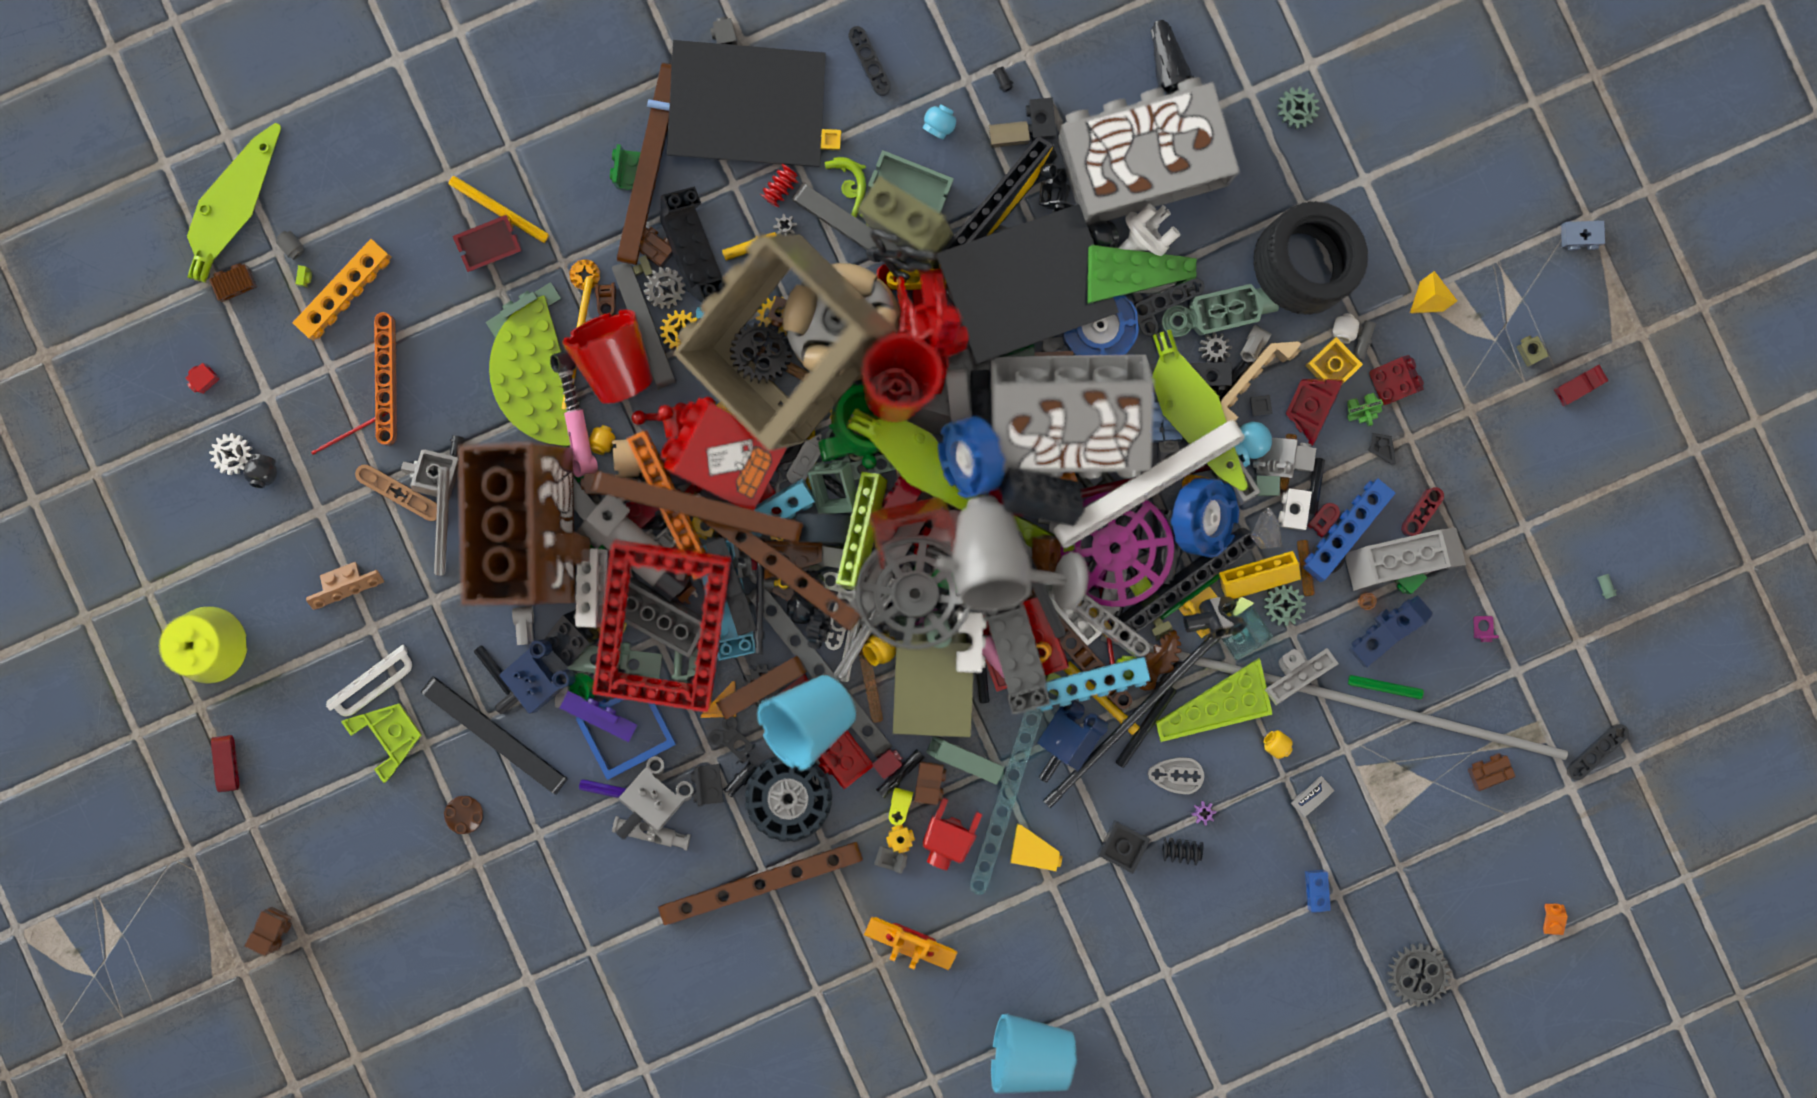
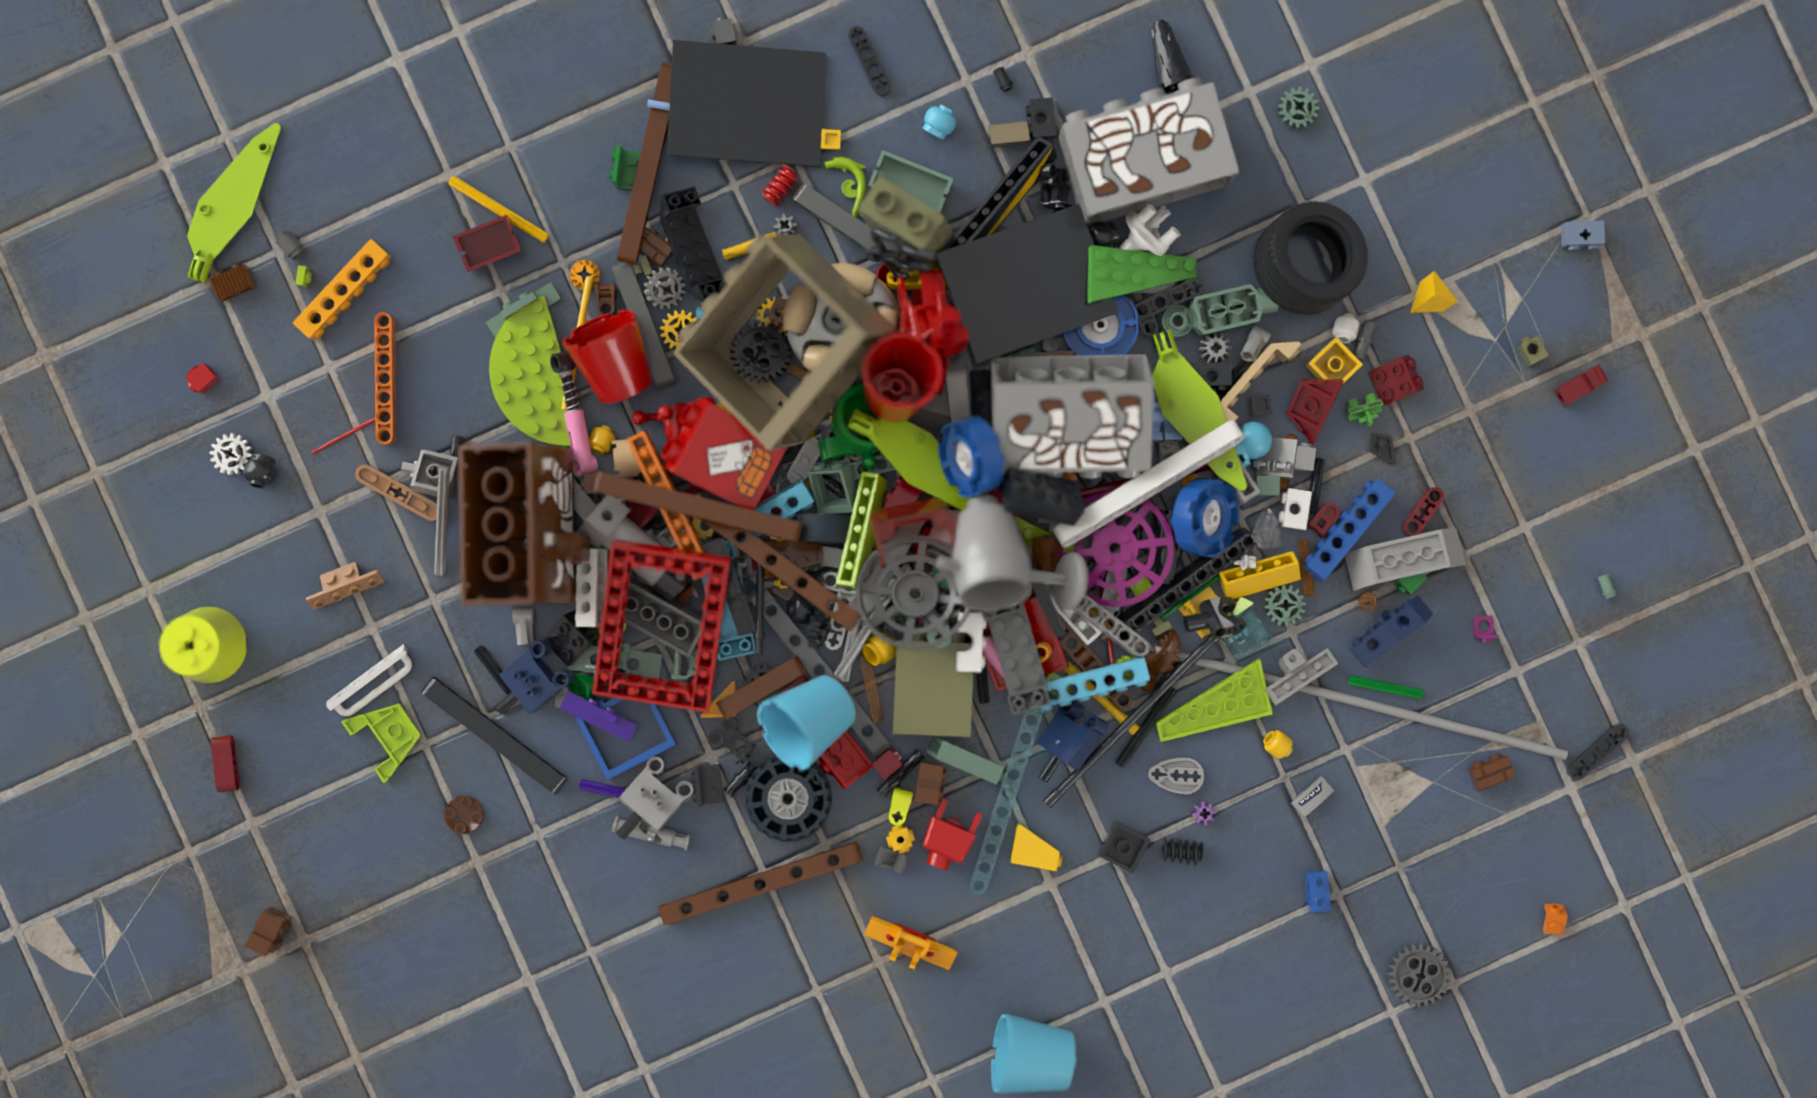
(1246, 562): none -> white plant

